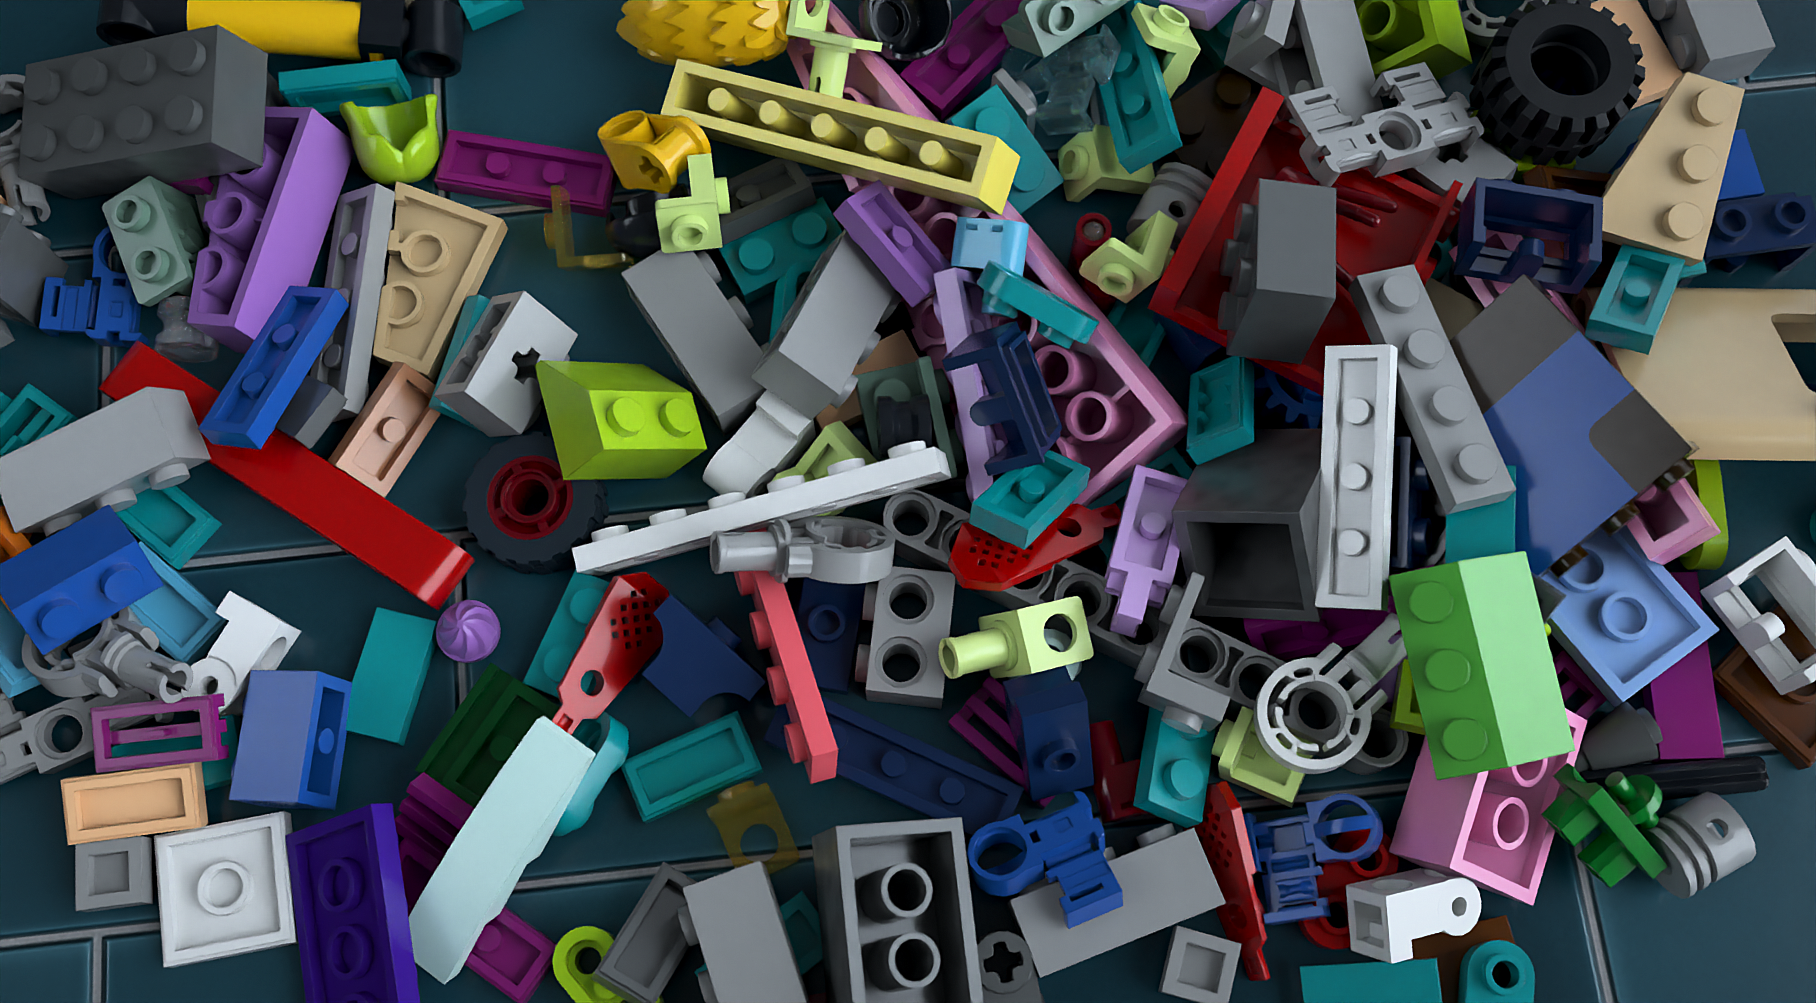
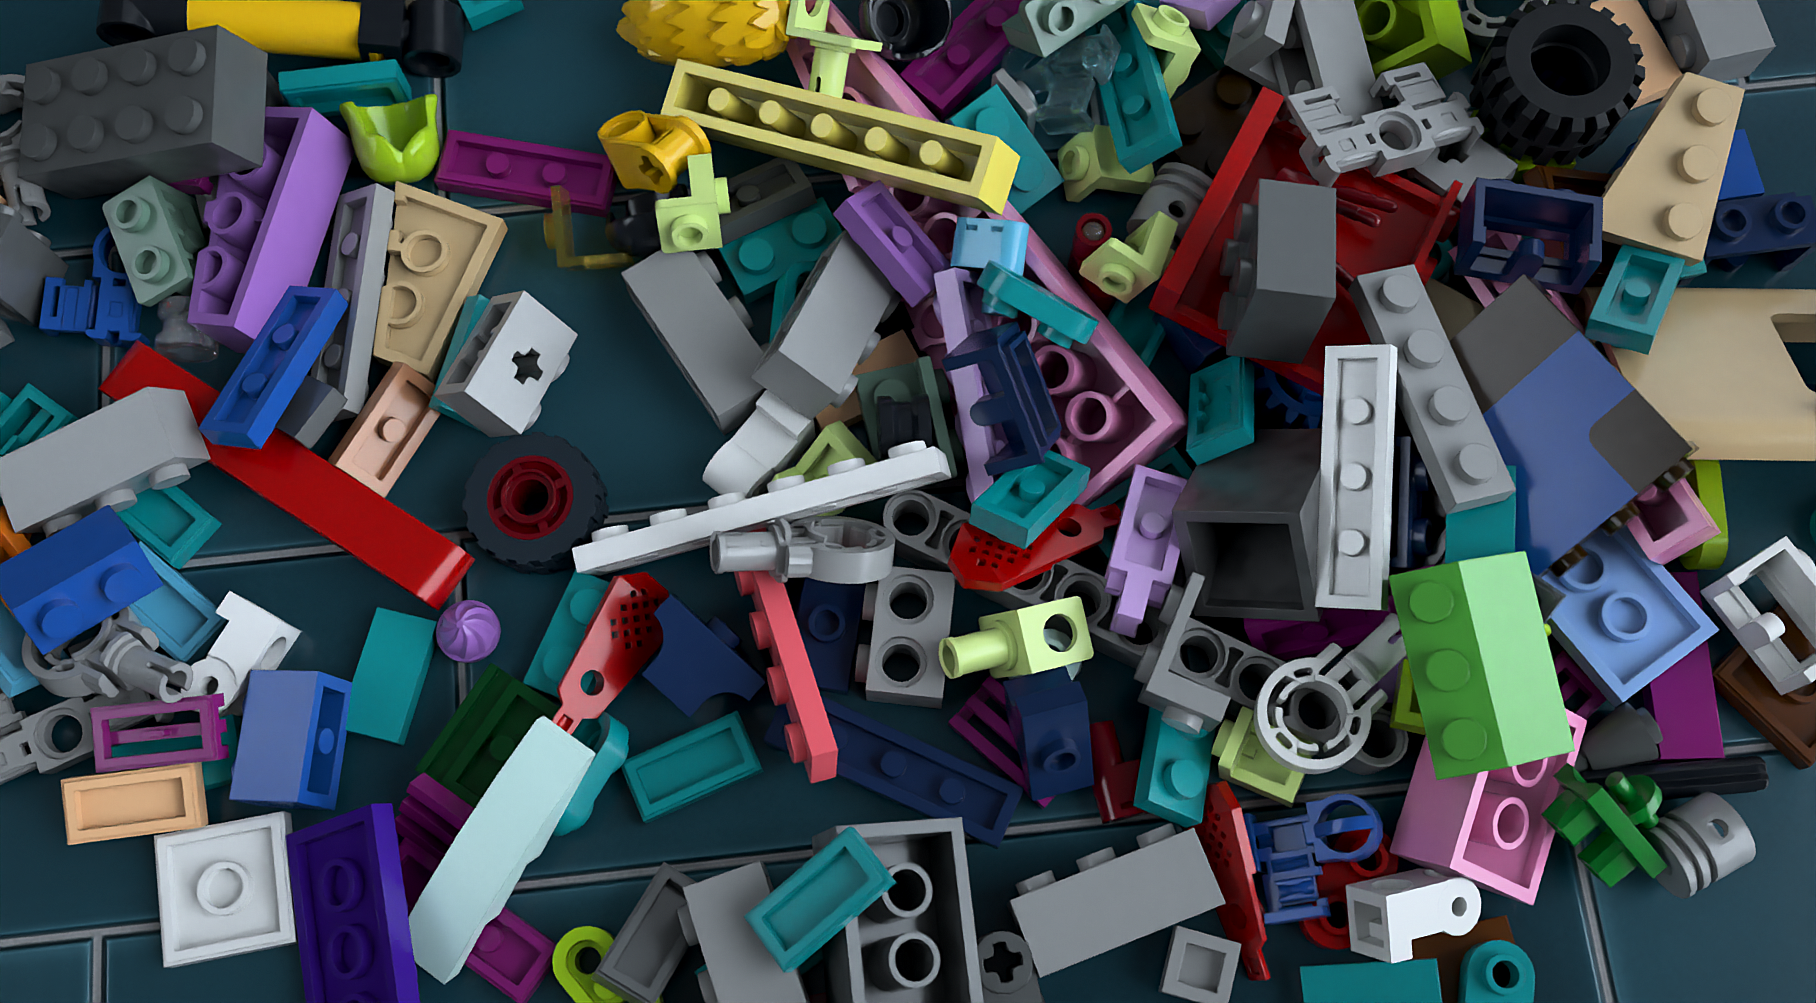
(113, 874): light grey plate -> none
(618, 420): lime slope -> none
(748, 806): clear yellow bracket -> none
(819, 899): none -> teal tile
(1066, 852): blue piece -> none

